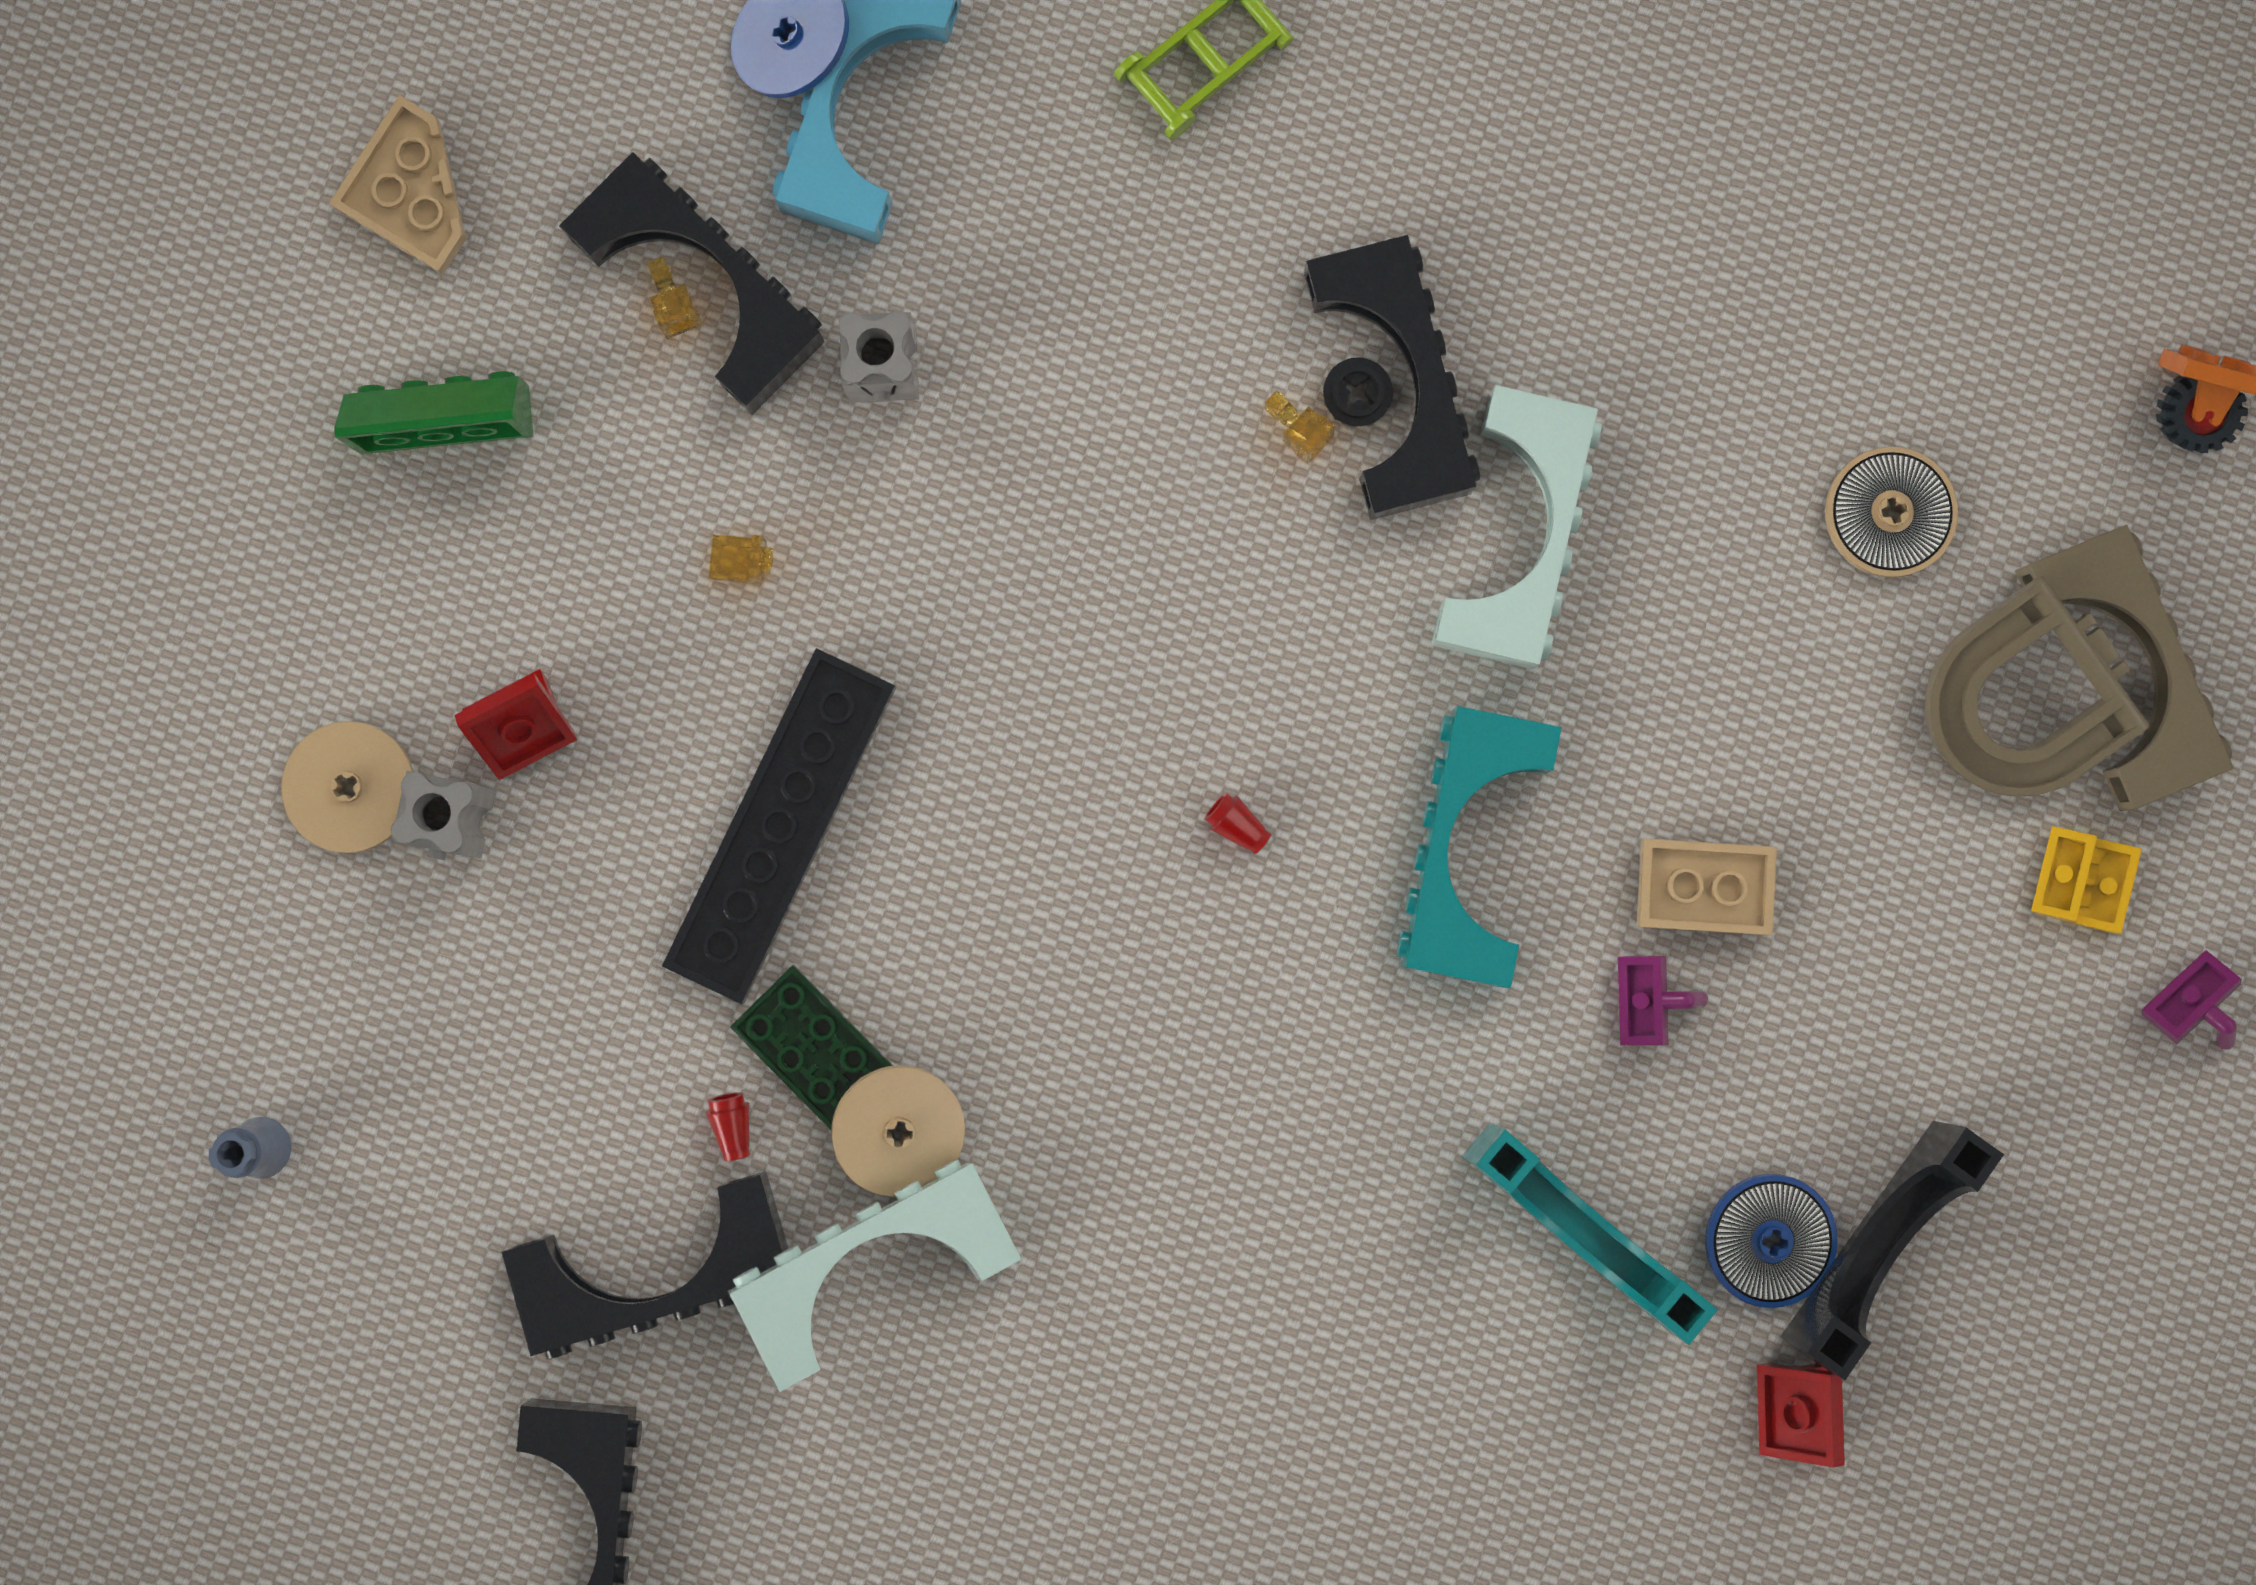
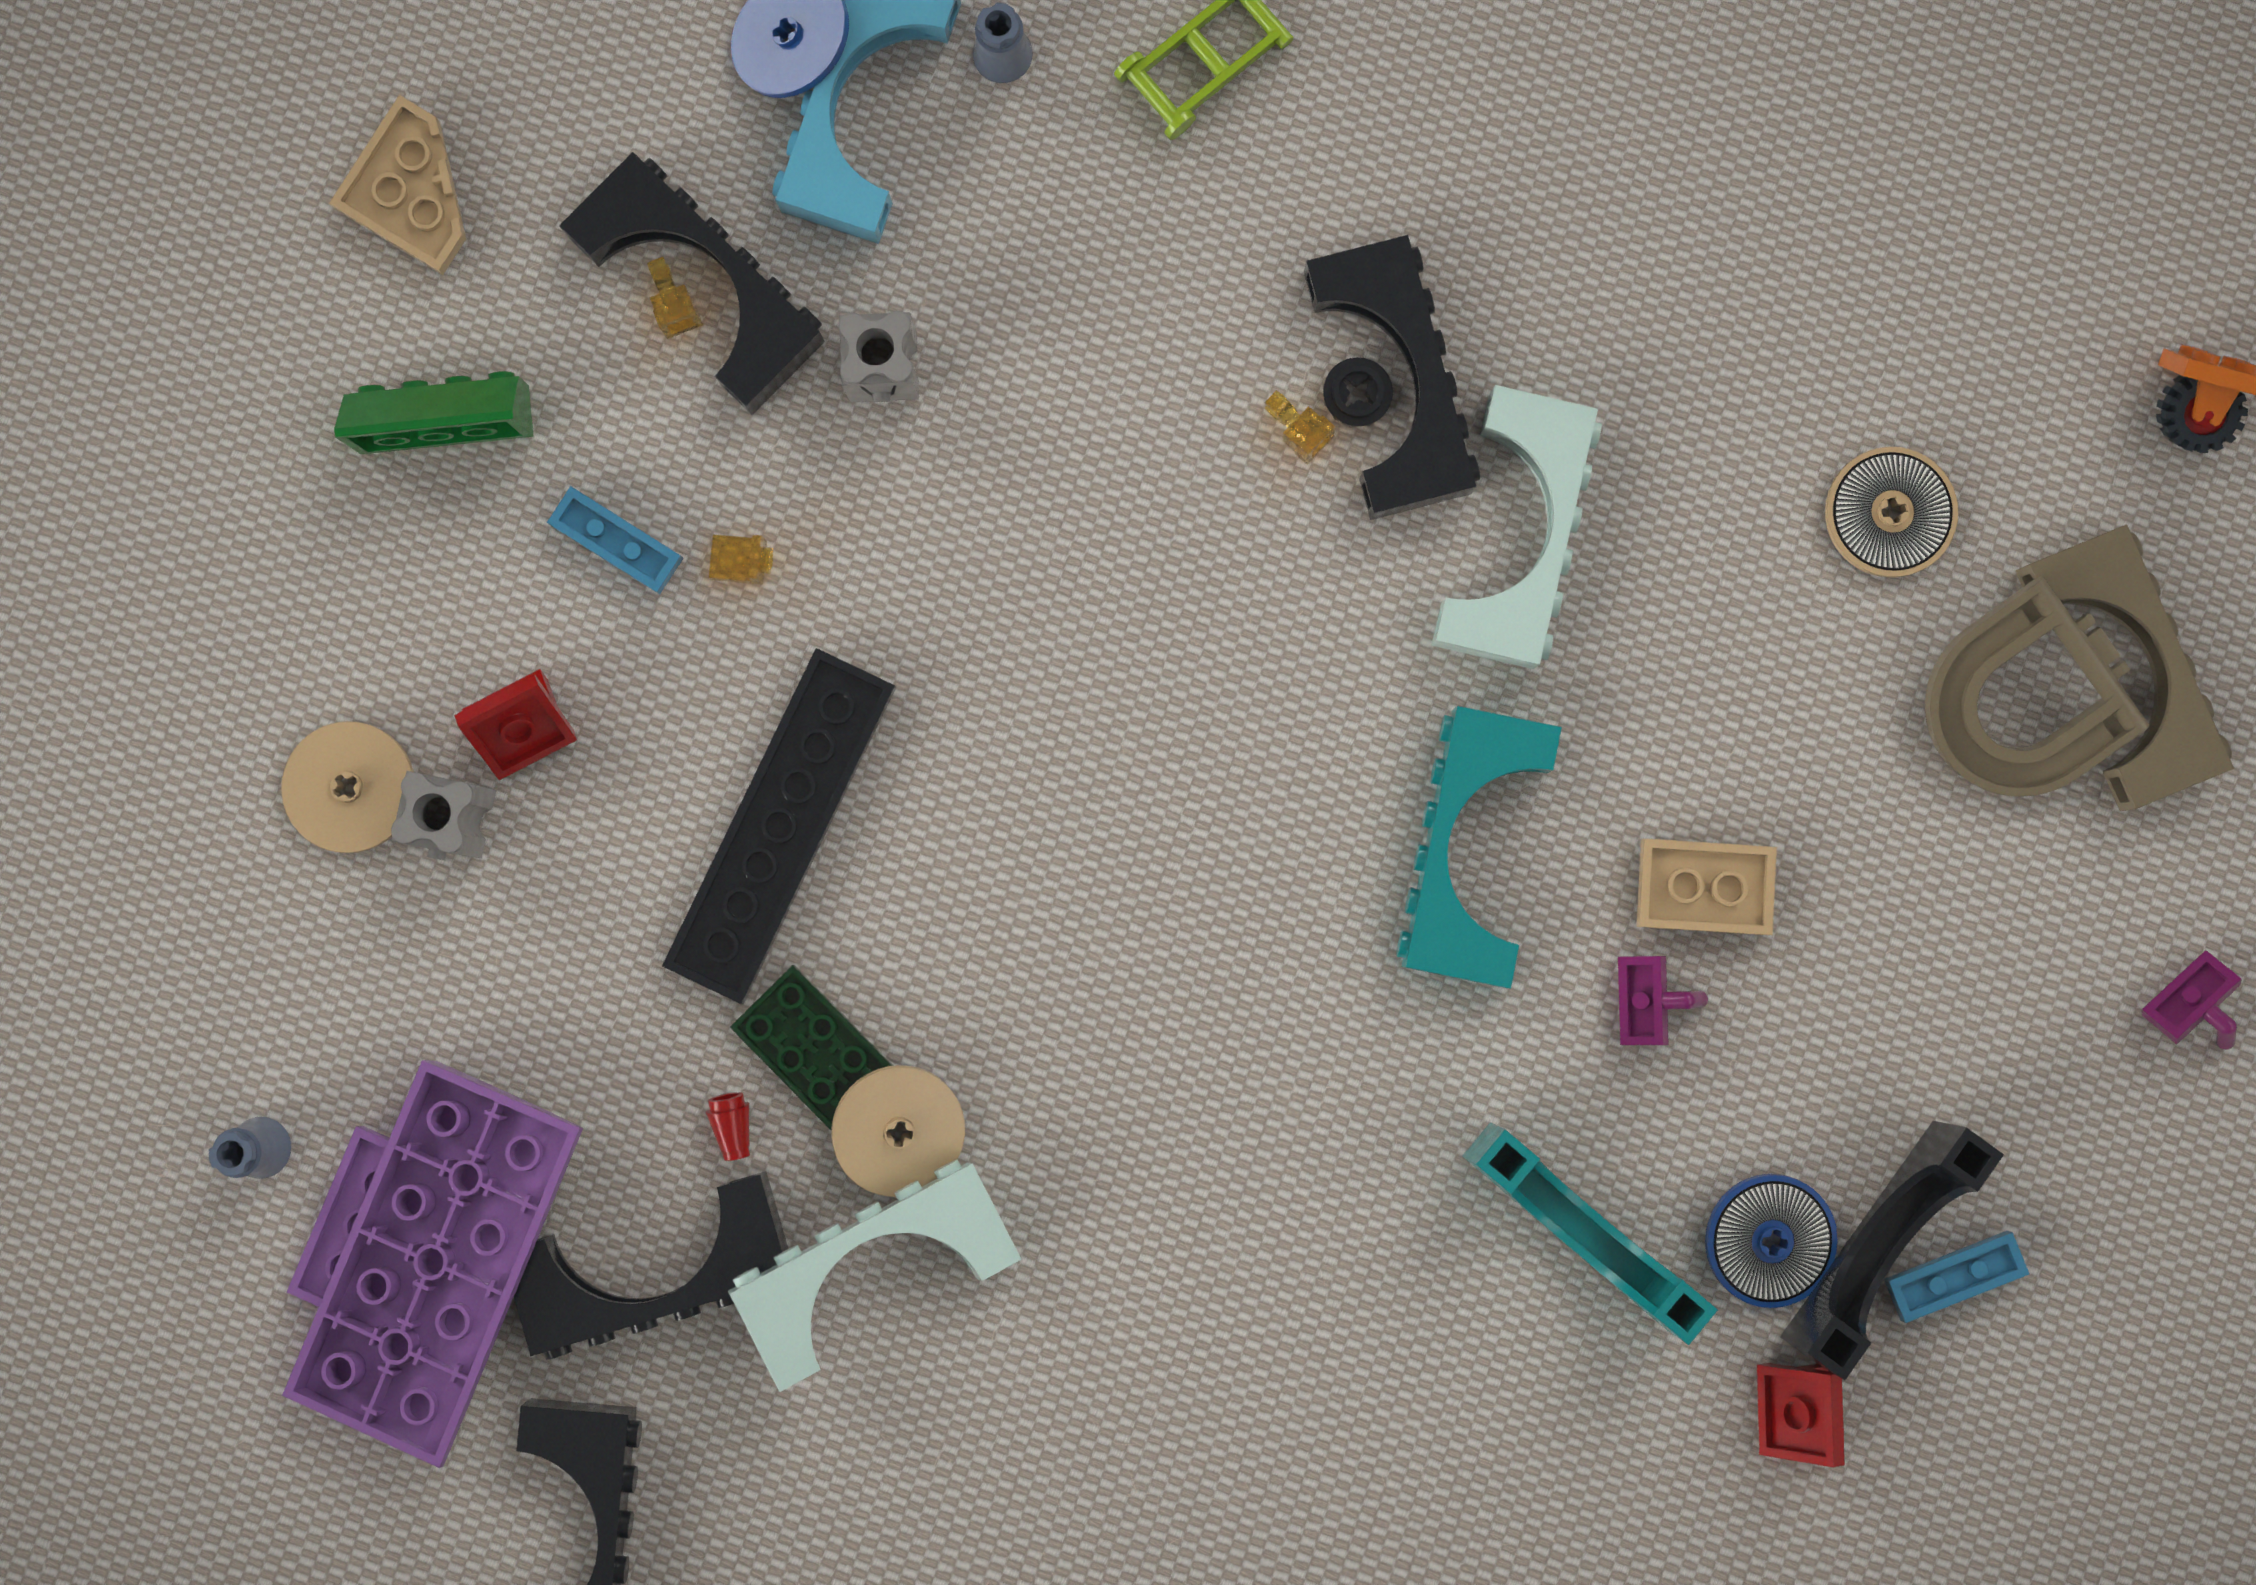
(424, 1257): none -> medium lavender slope
(615, 540): none -> dark azure plate
(1001, 46): none -> sand blue plant
(1237, 823): red cone -> none
(1956, 1276): none -> dark azure plate
(2086, 880): yellow slope -> none

